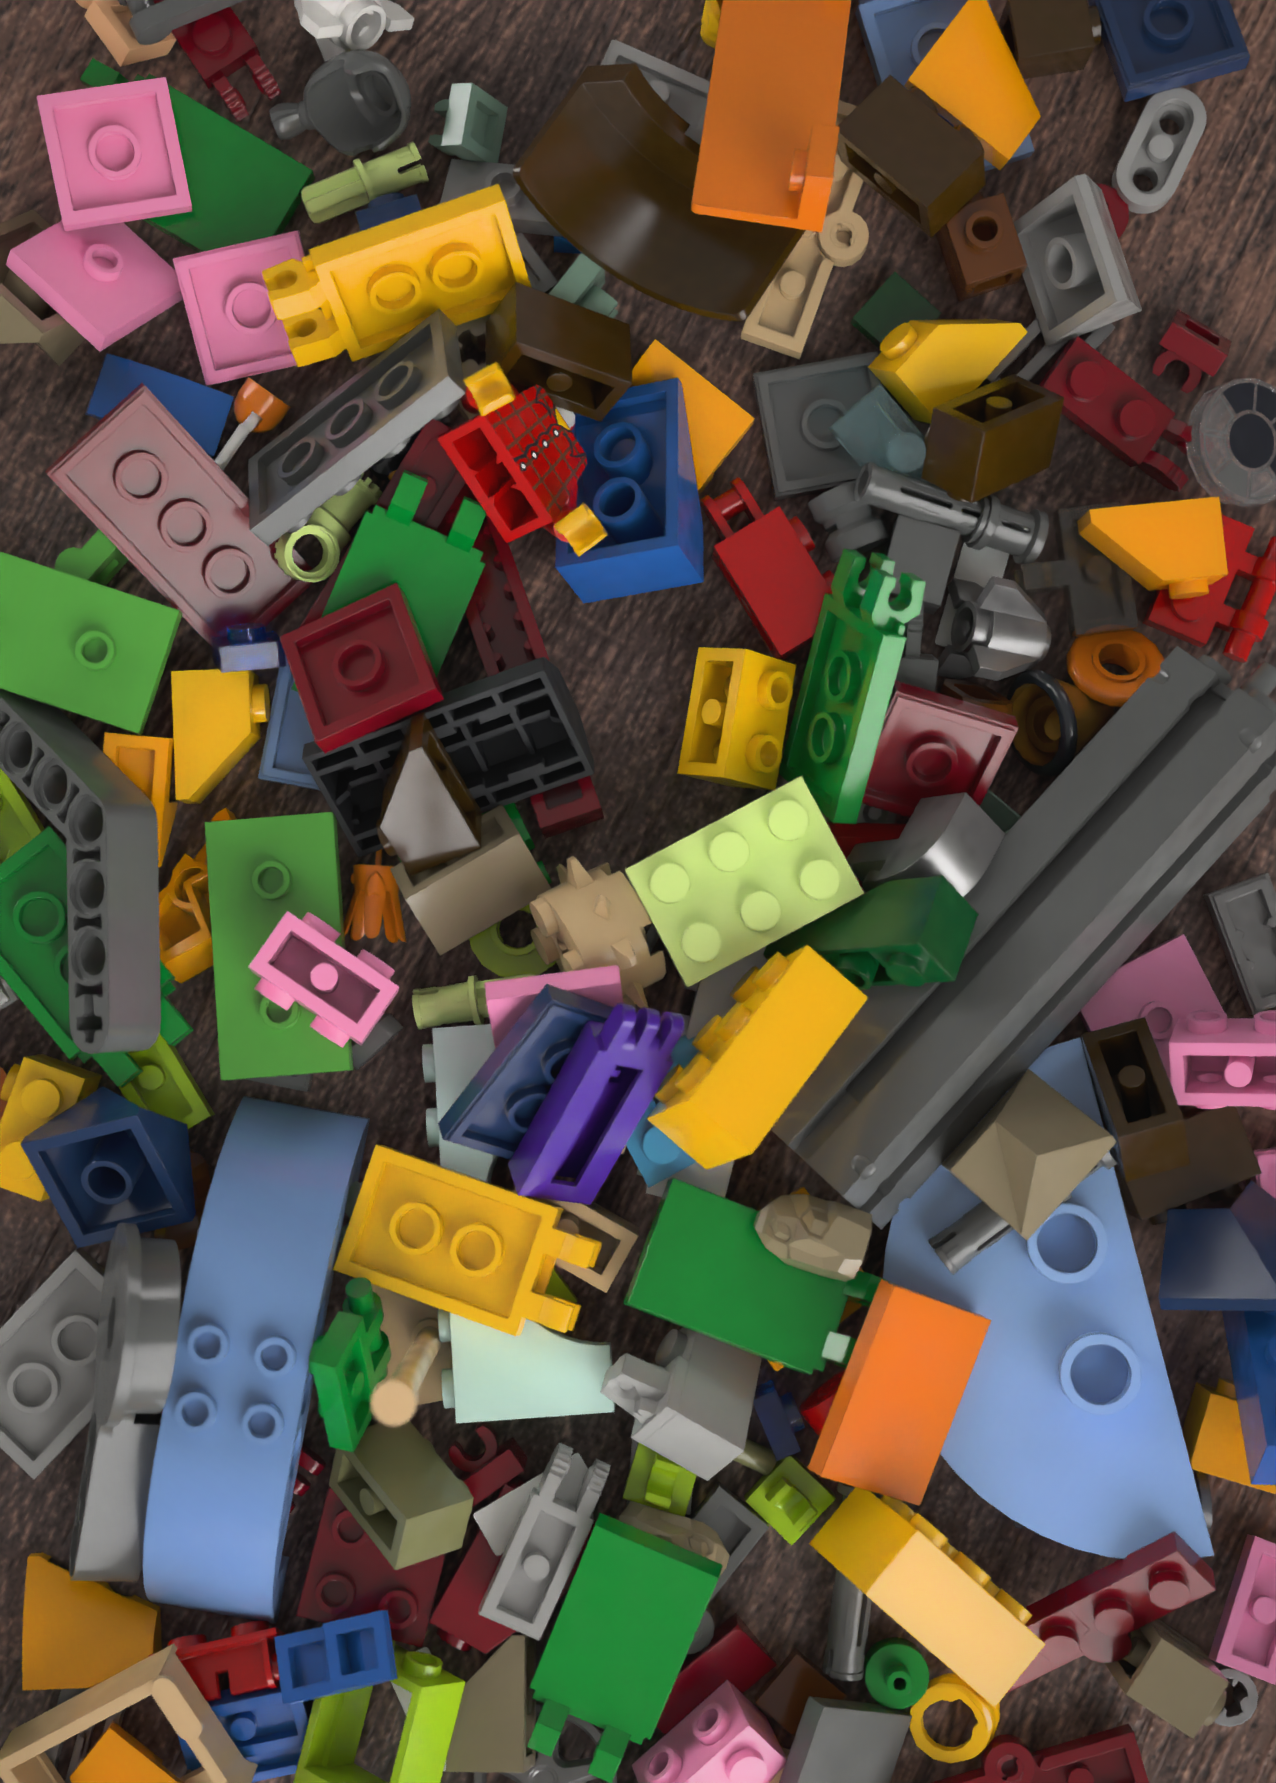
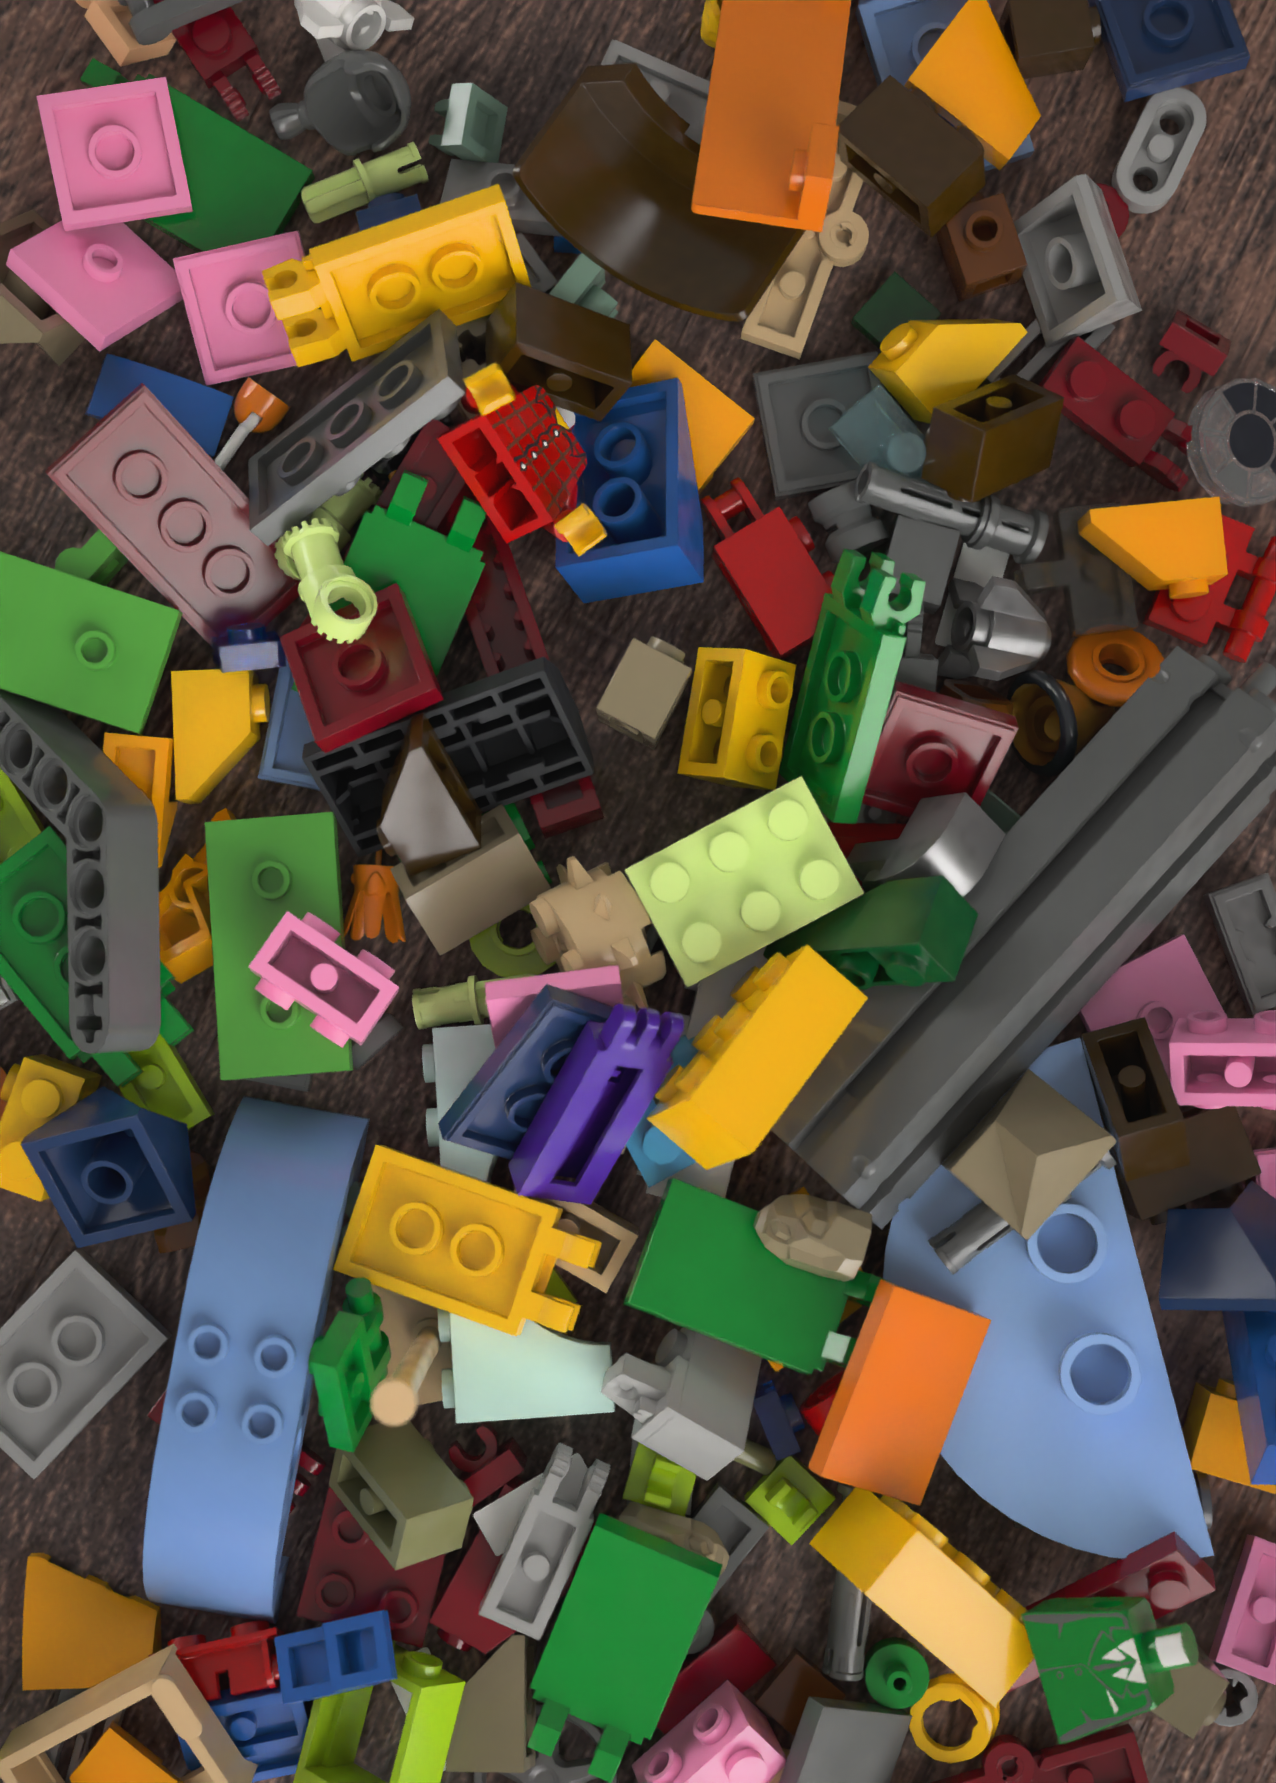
(131, 1388): dark grey beam -> none
(327, 580): none -> yellowish green connector
(645, 691): none -> dark tan brick
(1104, 1660): none -> green torso

